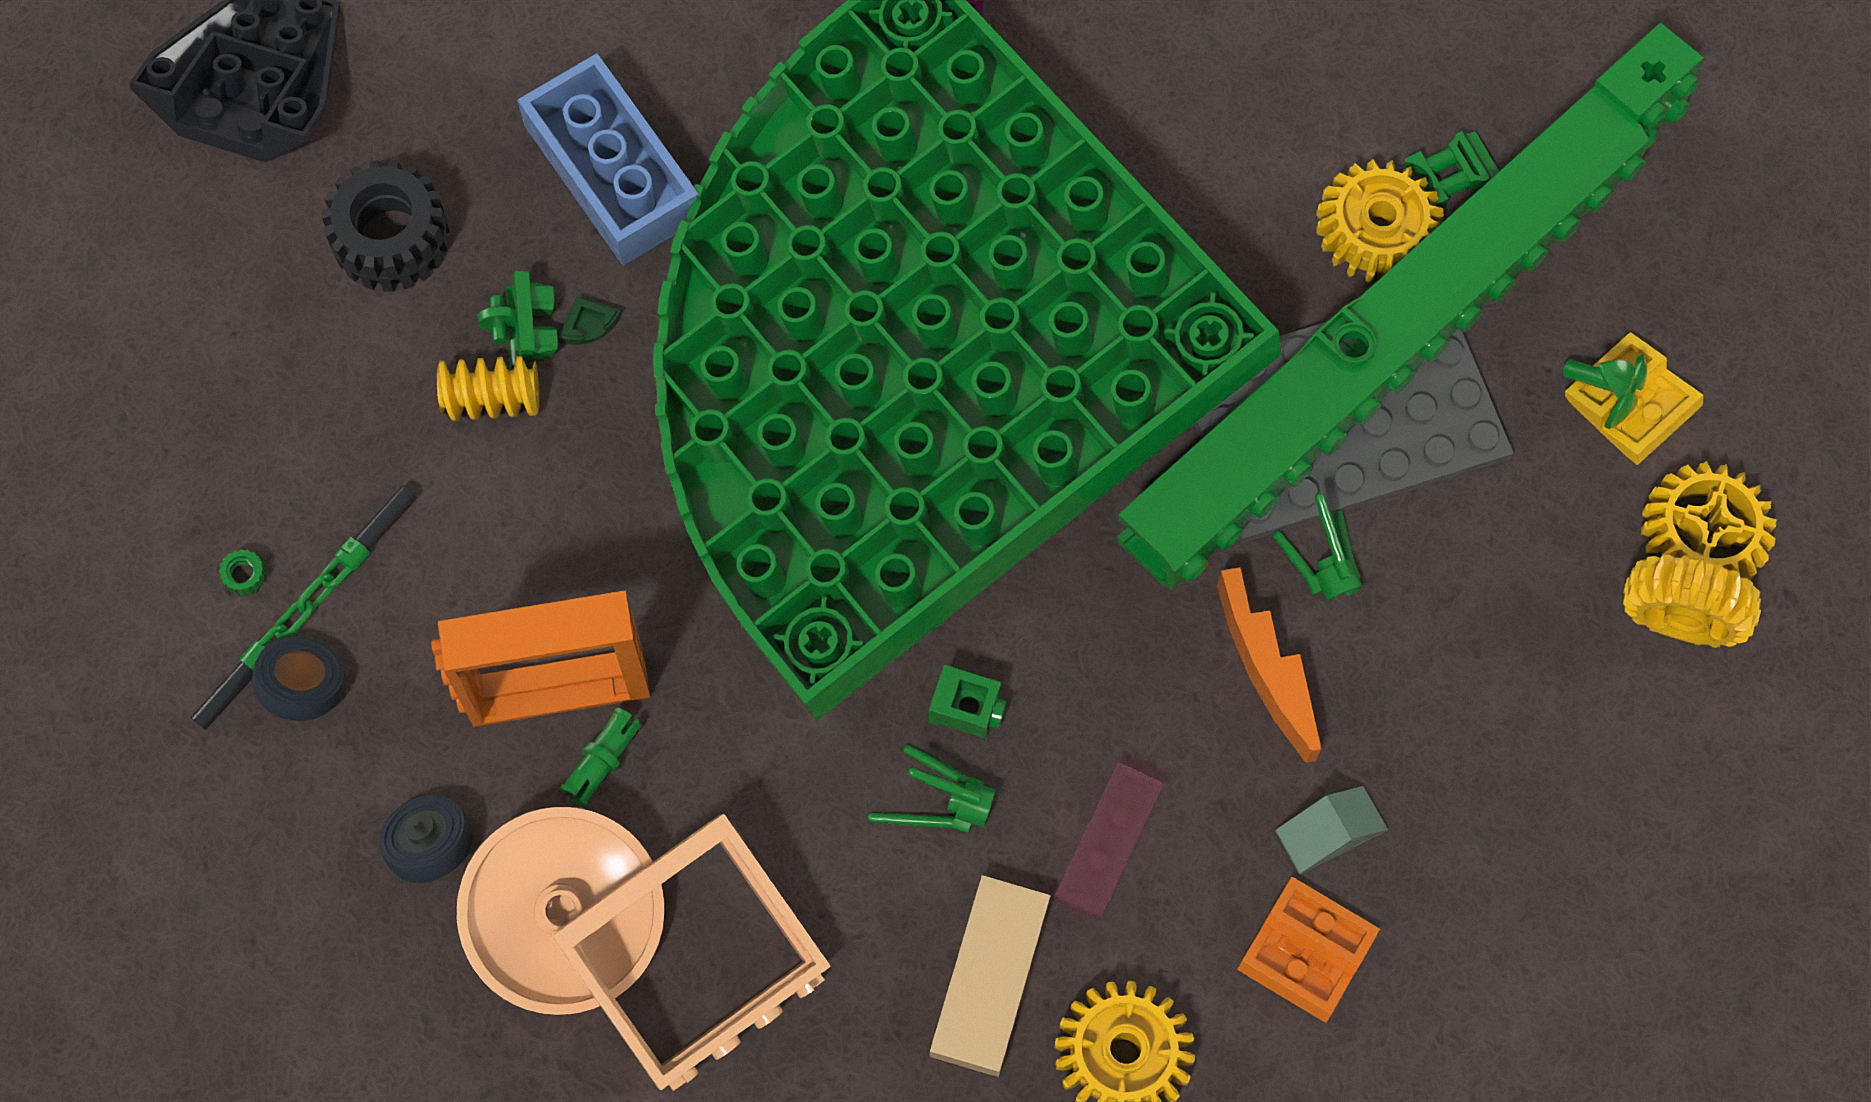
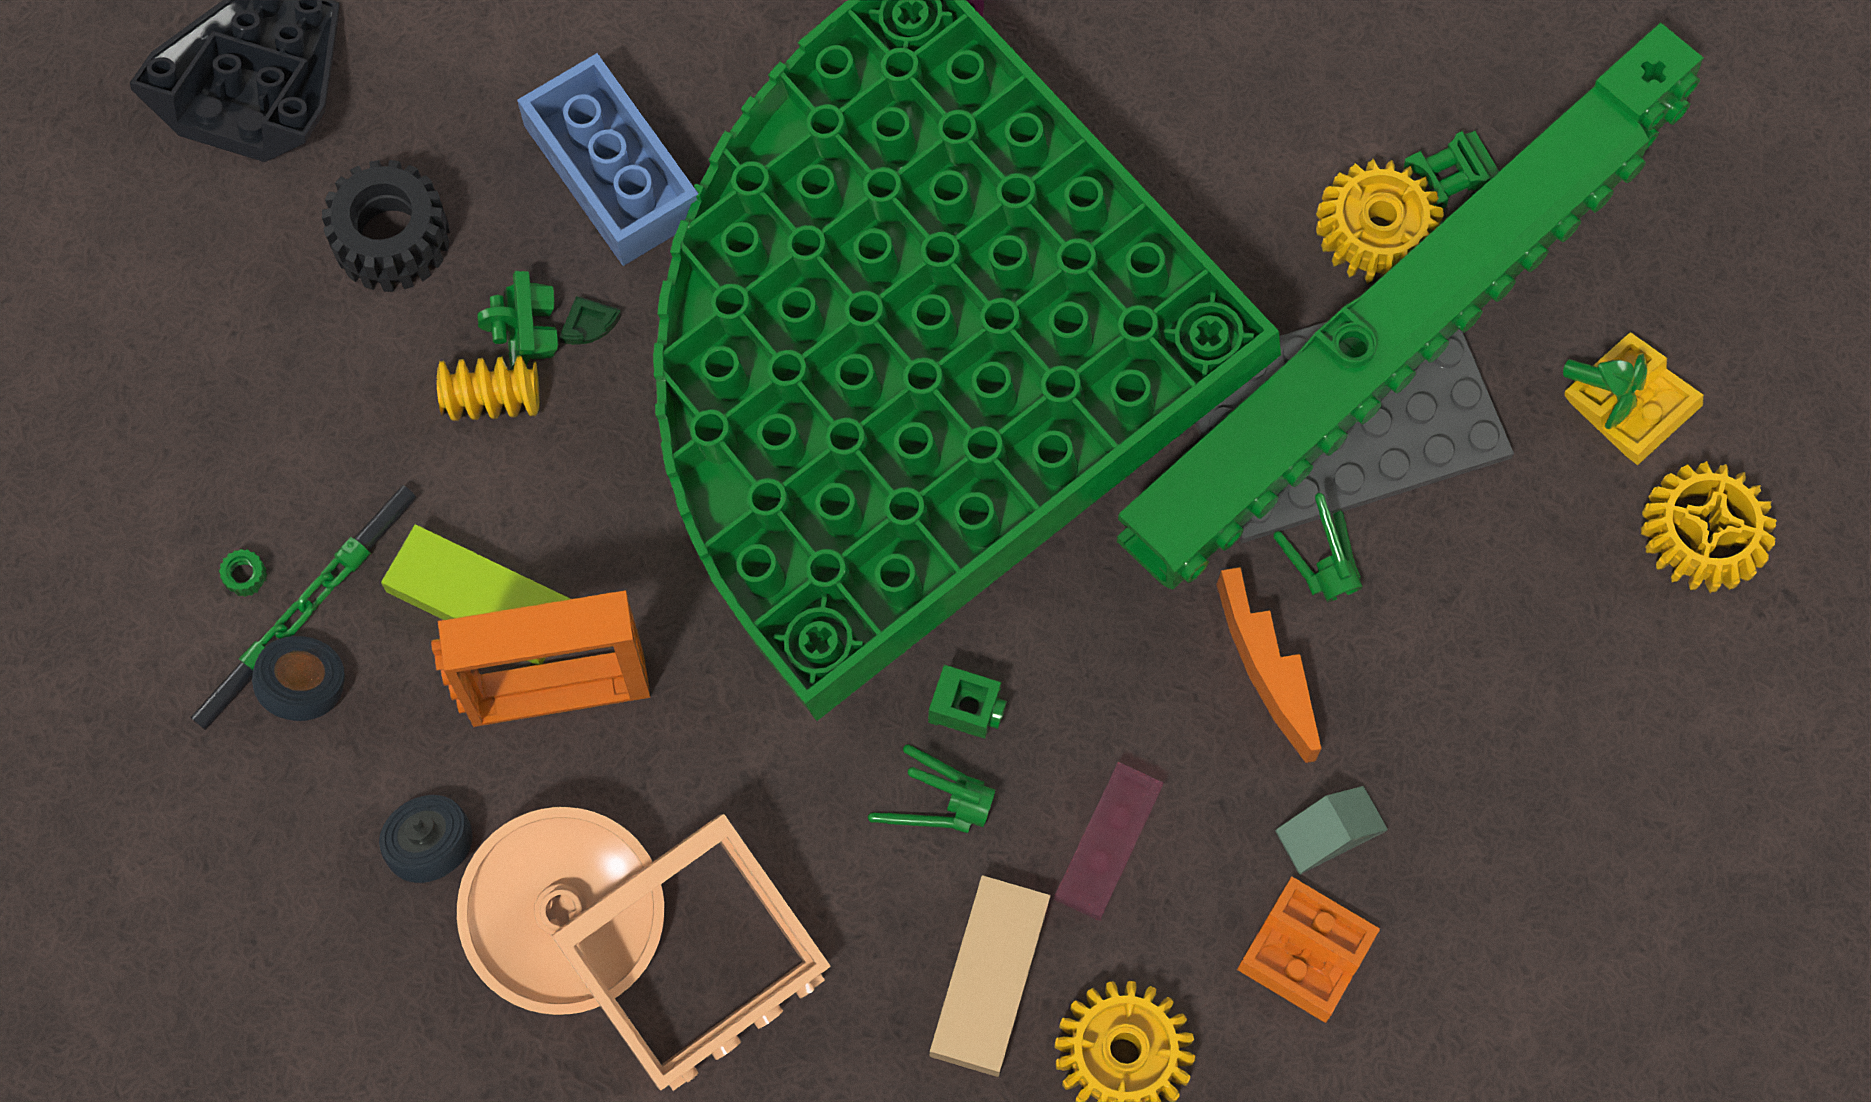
(457, 581): none -> lime piece
(600, 757): green pin -> none
(1692, 600): yellow gear -> none

